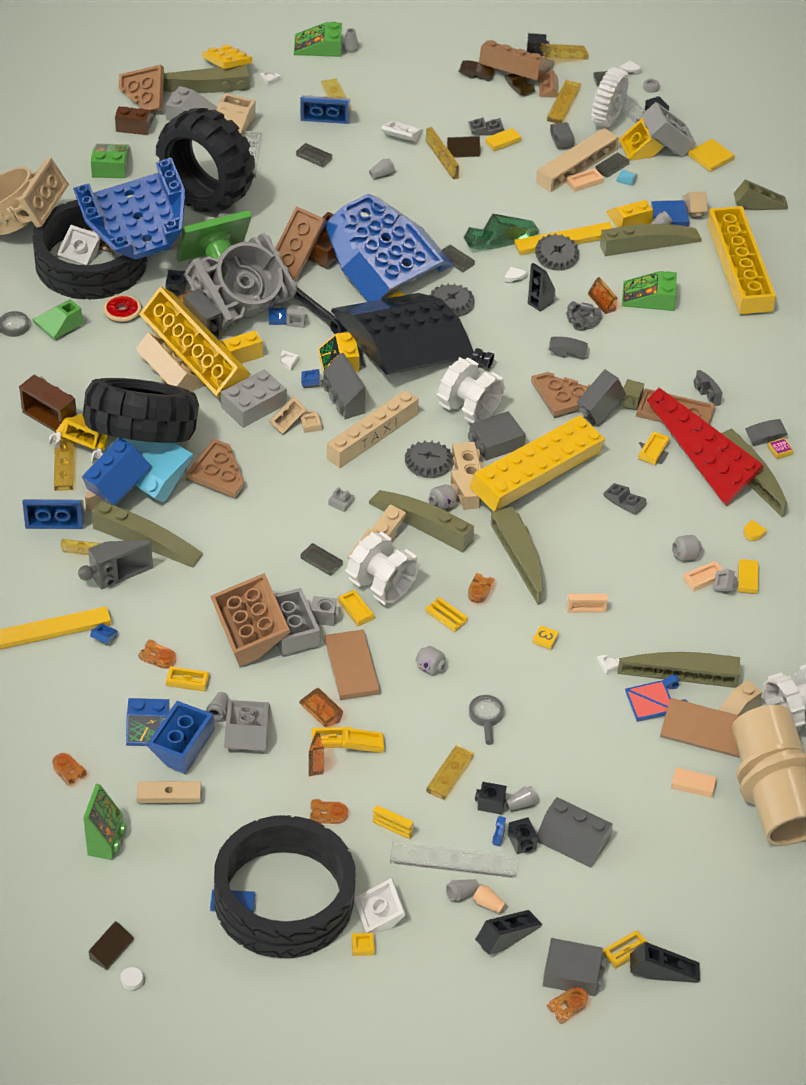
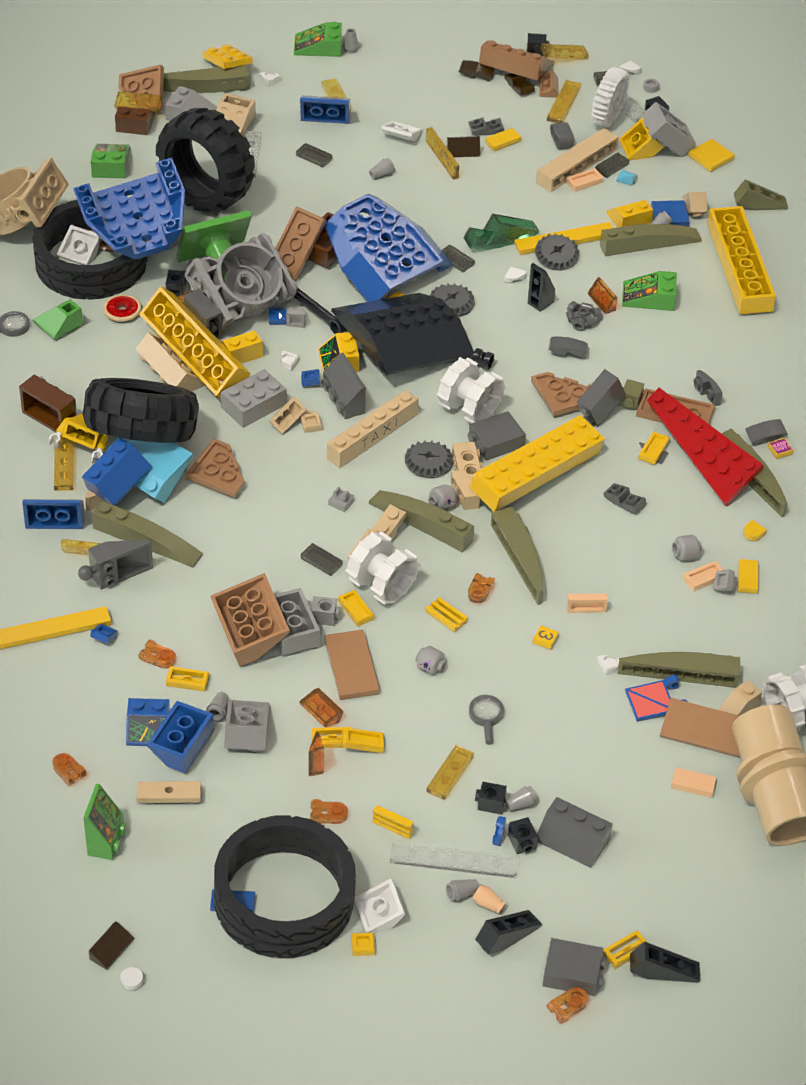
(138, 100): none -> clear yellow tile

